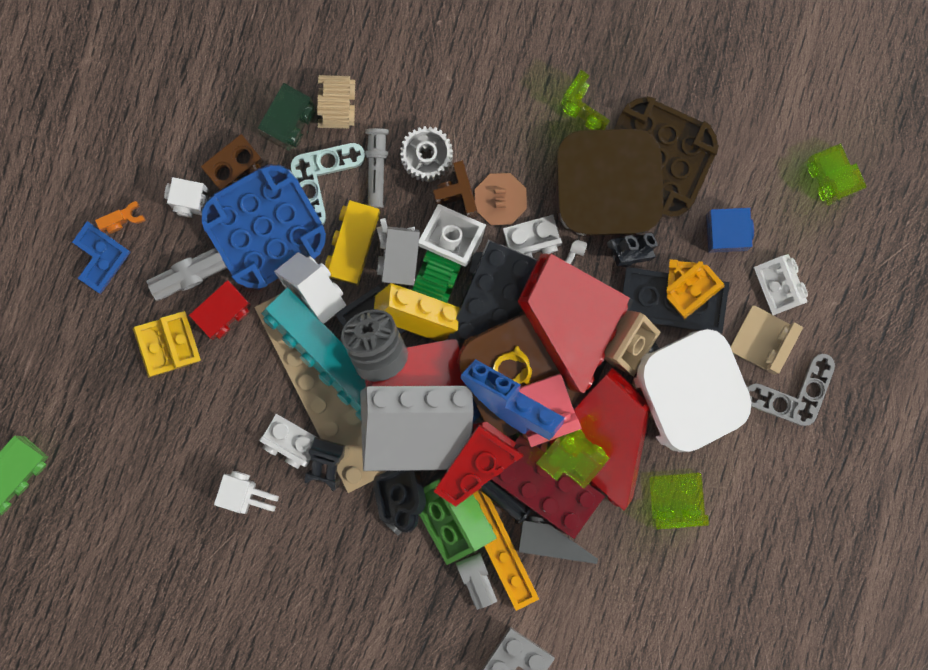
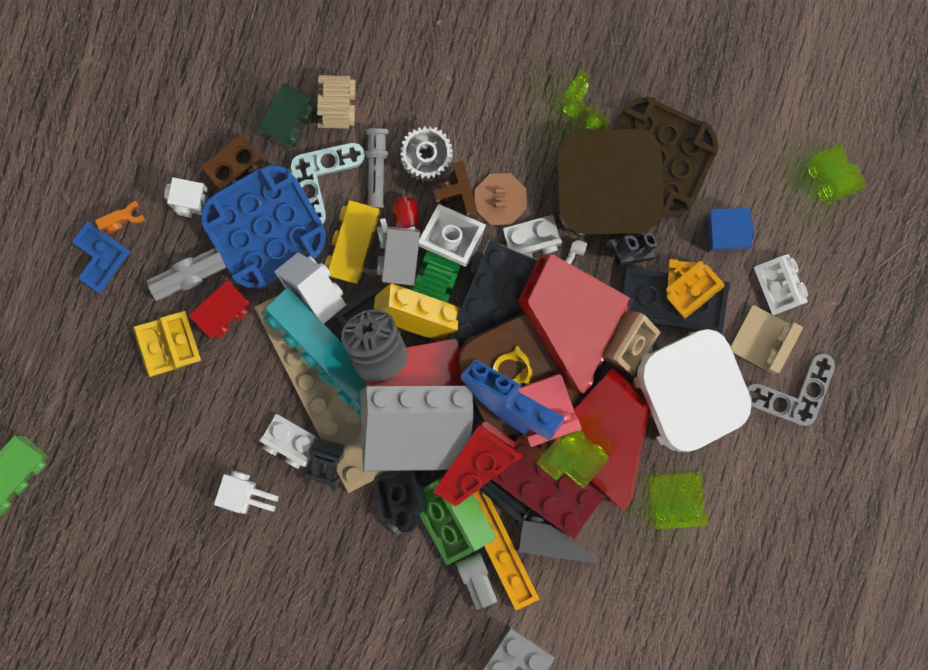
(406, 213): none -> red brick

